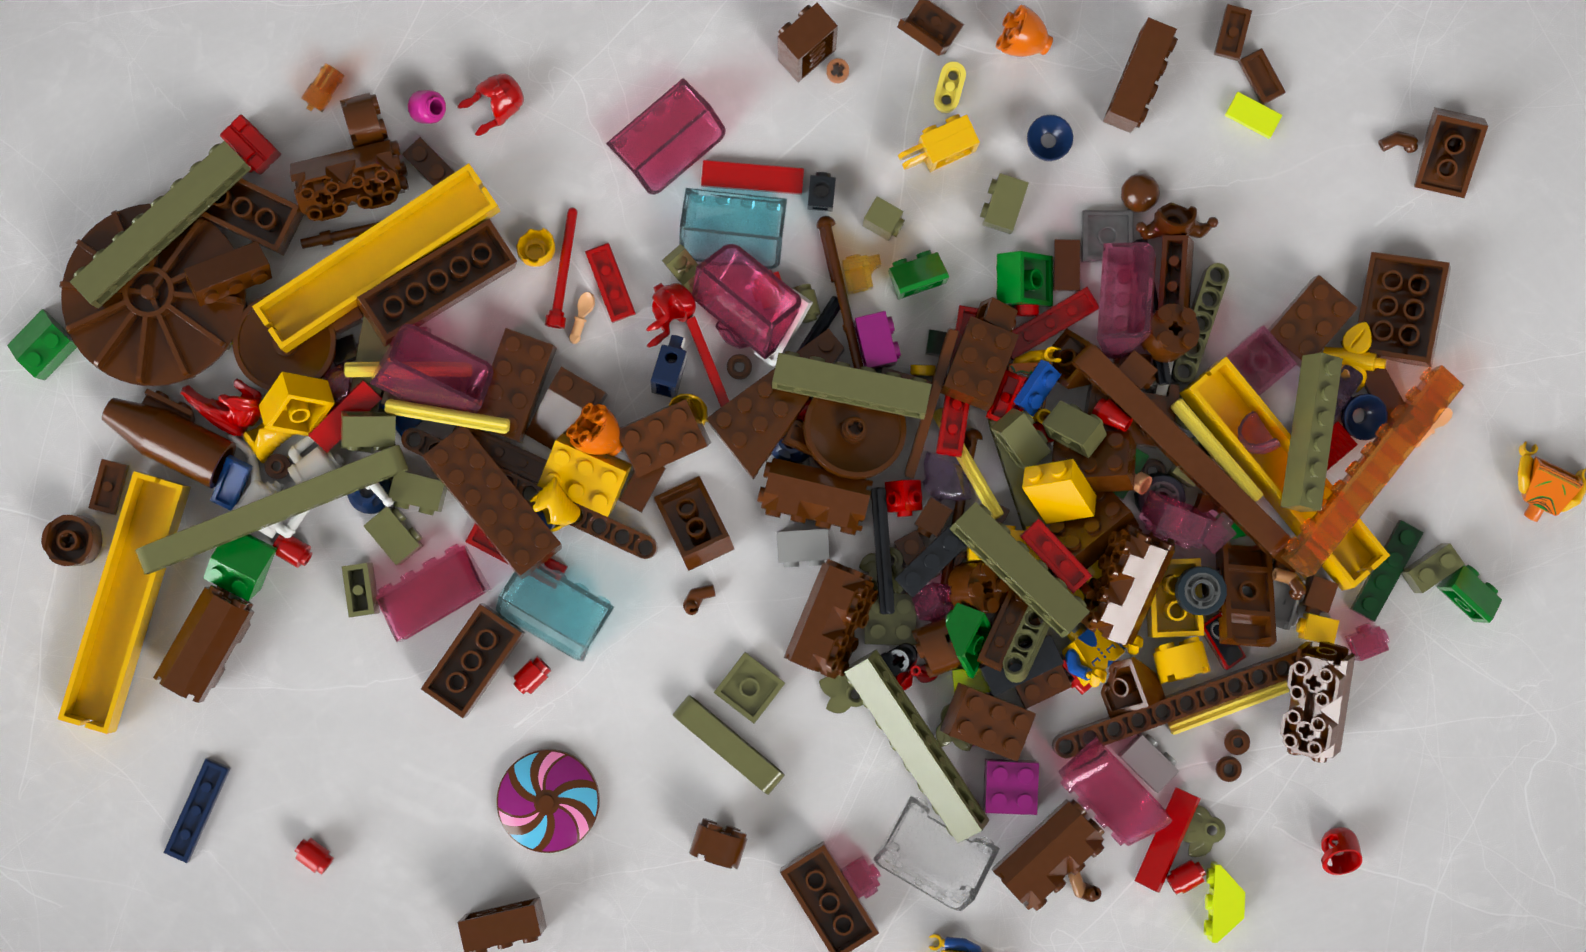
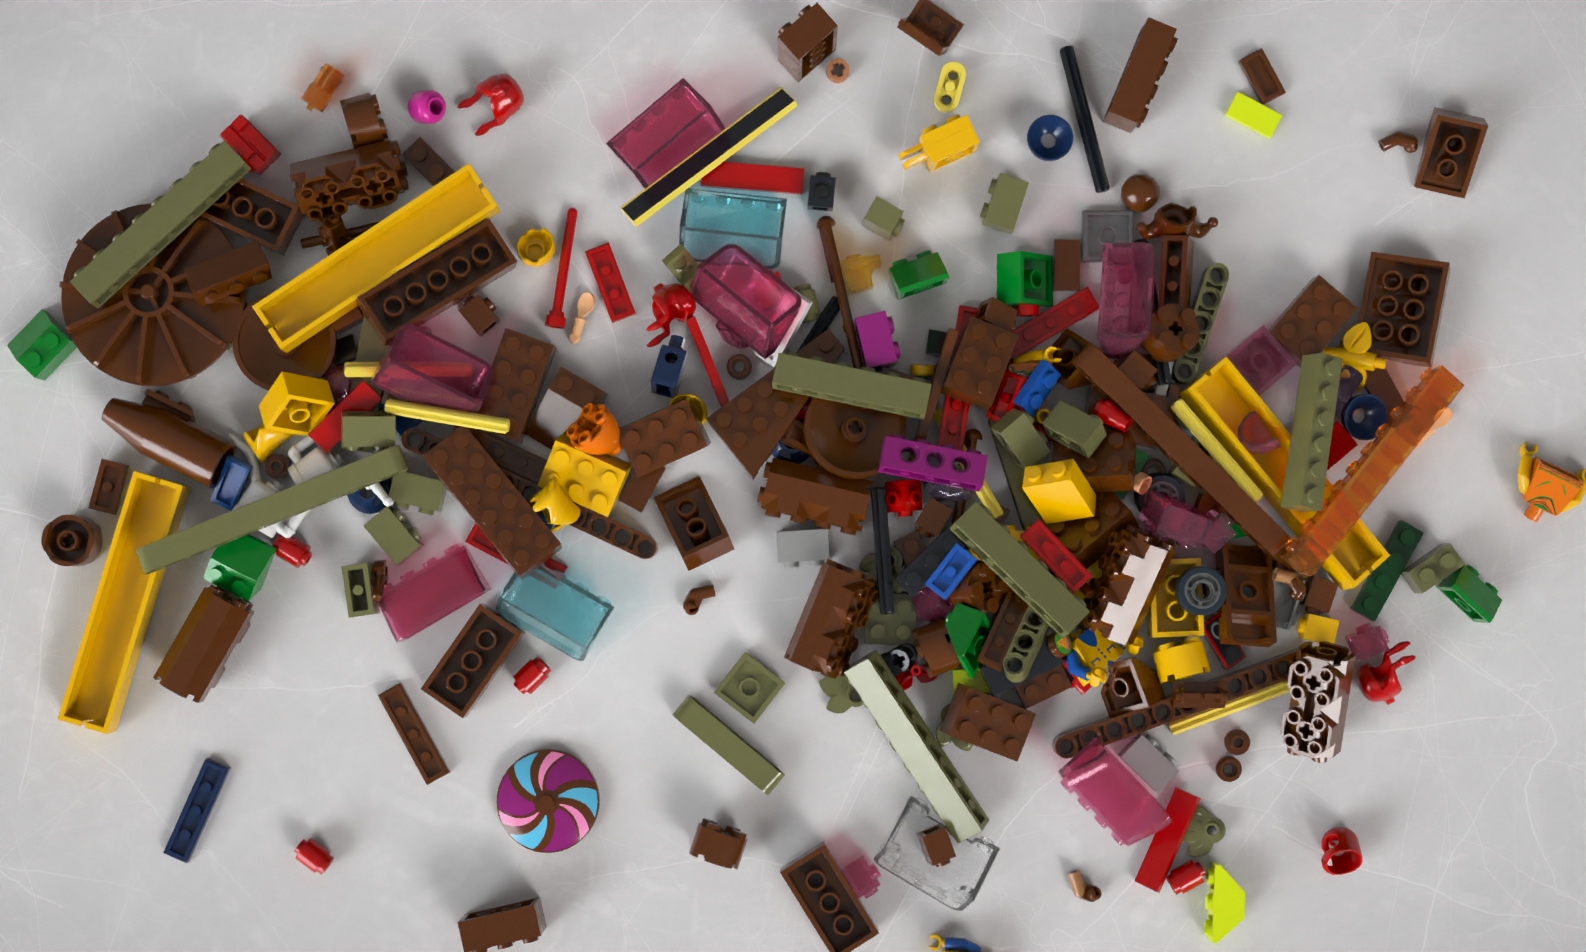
(228, 413): red hair -> none
(331, 231): none -> reddish brown hinge
(381, 579): none -> reddish brown bar
(414, 733): none -> reddish brown tile
(479, 313): none -> reddish brown brick
(708, 156): none -> black tile
(919, 469): none -> magenta brick
(936, 845): none -> reddish brown brick
(951, 571): none -> blue plate
(1011, 786): magenta brick -> none
(1024, 34): orange piece -> none
(1050, 853): reddish brown brick -> none
(1059, 646): none -> tile
(1084, 119): none -> black axle
(1199, 695): none -> reddish brown hinge
(1232, 32): reddish brown plate -> none
(1382, 682): none -> red hair

